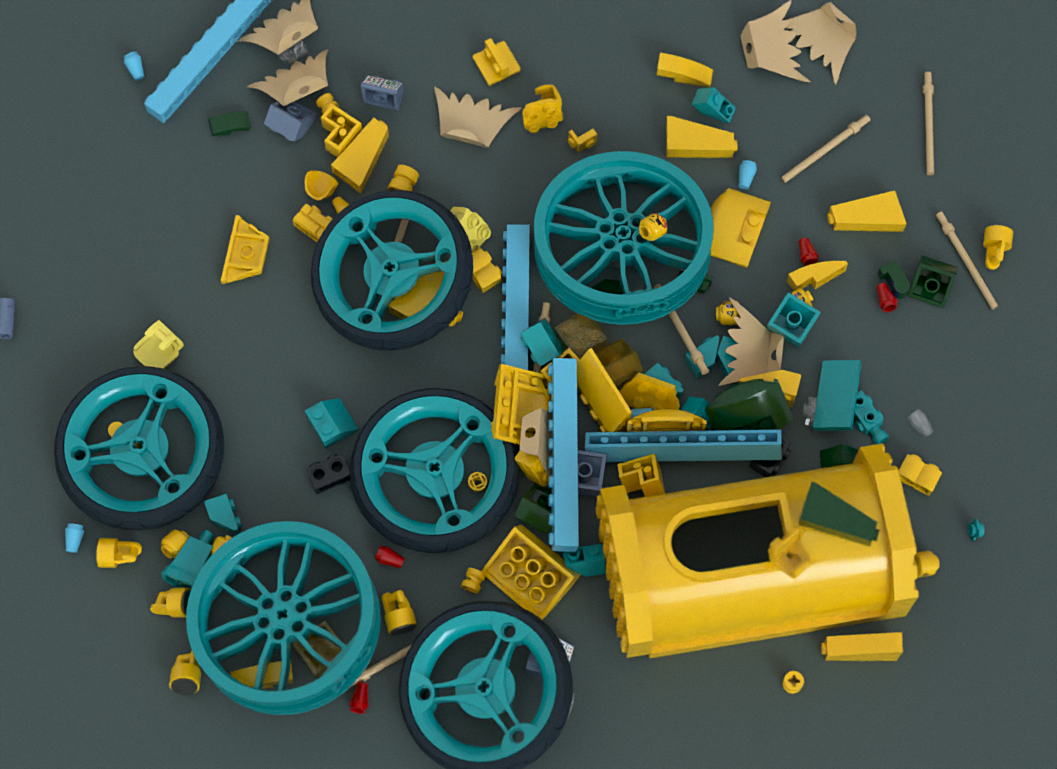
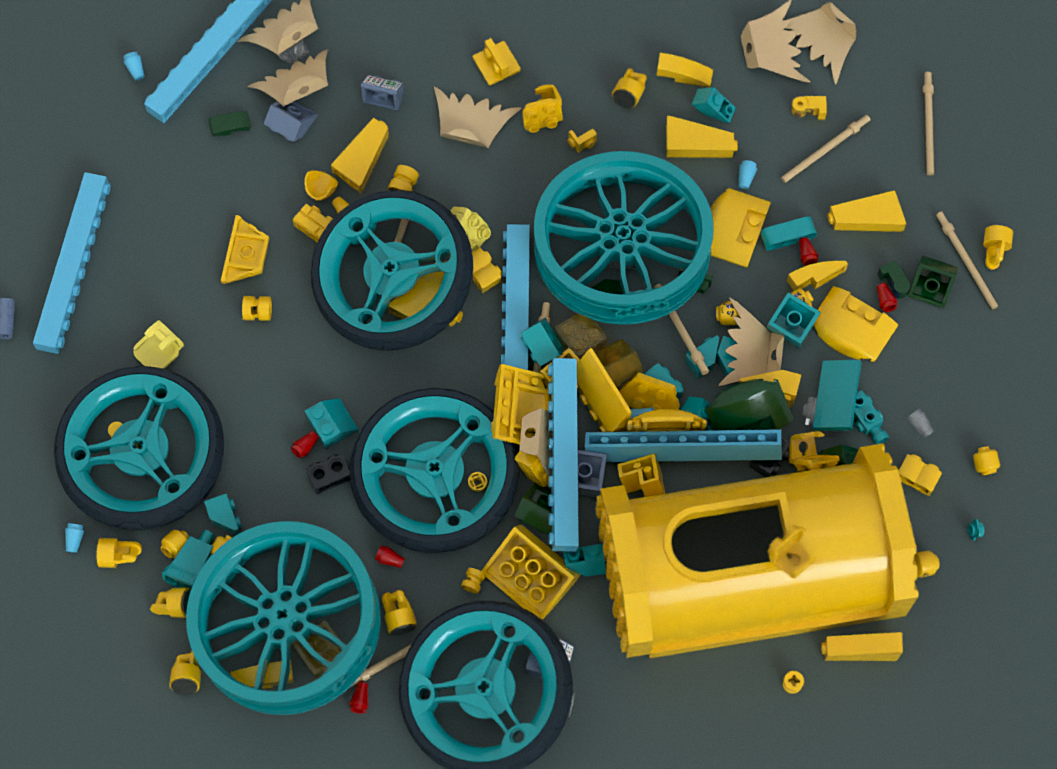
(71, 263): none -> medium azure brick
(263, 311): none -> yellow wheel
(303, 445): none -> red cone
(325, 101): yellow wheel -> none
(342, 129): yellow brick -> none
(629, 89): none -> yellow piece
(653, 227): yellow head -> none
(788, 233): none -> teal beam
(809, 106): none -> yellow leg
(810, 459): none -> yellow piece
(836, 517): dark green slope -> none
(853, 326): none -> yellow slope
(986, 461): none -> yellow head

